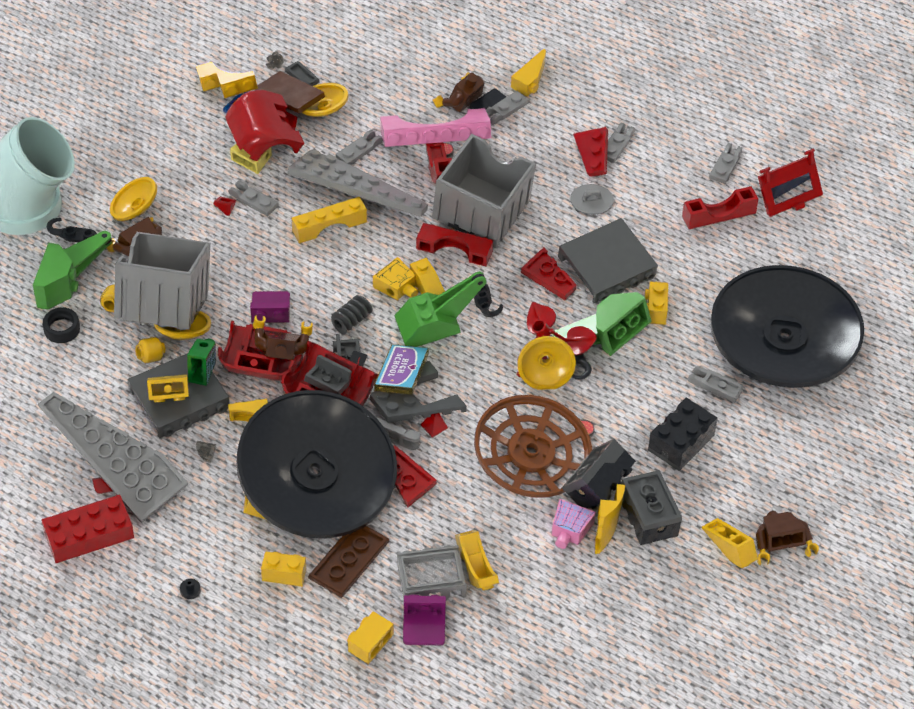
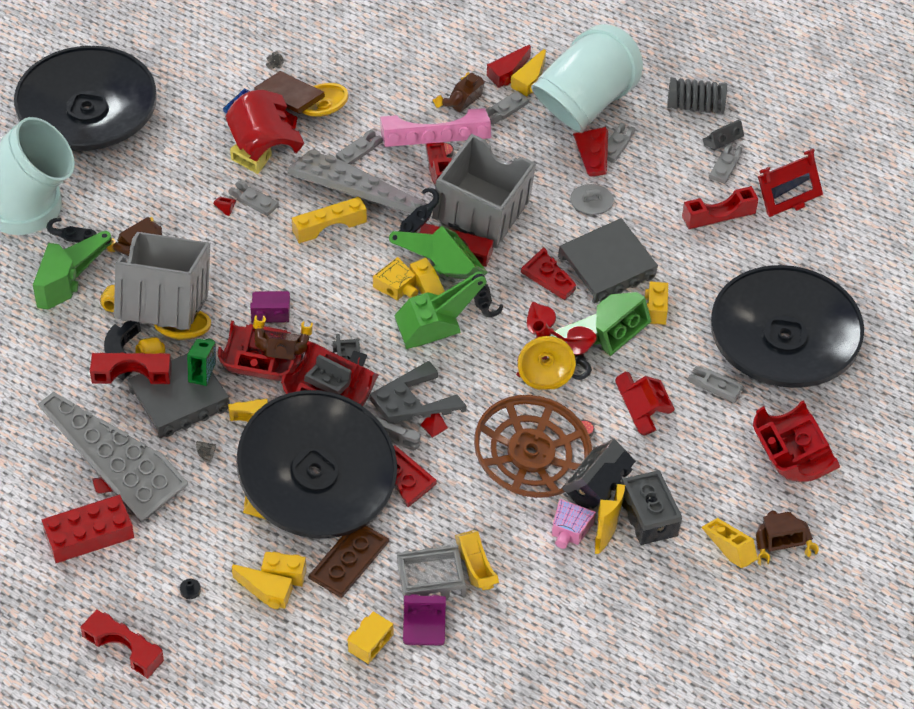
(65, 335): black tyre -> none
(101, 77): none -> black dish
(102, 629): none -> red arch
(108, 366): none -> red arch
(118, 337): none -> black arch
(133, 199): yellow dish -> none
(168, 387): yellow brick -> none
(230, 83): yellow arch -> none
(267, 587): none -> yellow slope
(301, 73): dark grey tile -> none
(350, 313): dark grey piece -> none
(401, 369): tile -> none
(443, 247): none -> bright green slope
(488, 99): black tile -> none
(502, 69): none -> red slope
(590, 75): none -> light aqua cylinder
(643, 400): none -> red plate
(682, 434): black piece -> none
(699, 93): none -> dark grey piece
(724, 135): none -> dark grey bracket
(795, 444): none -> red piece

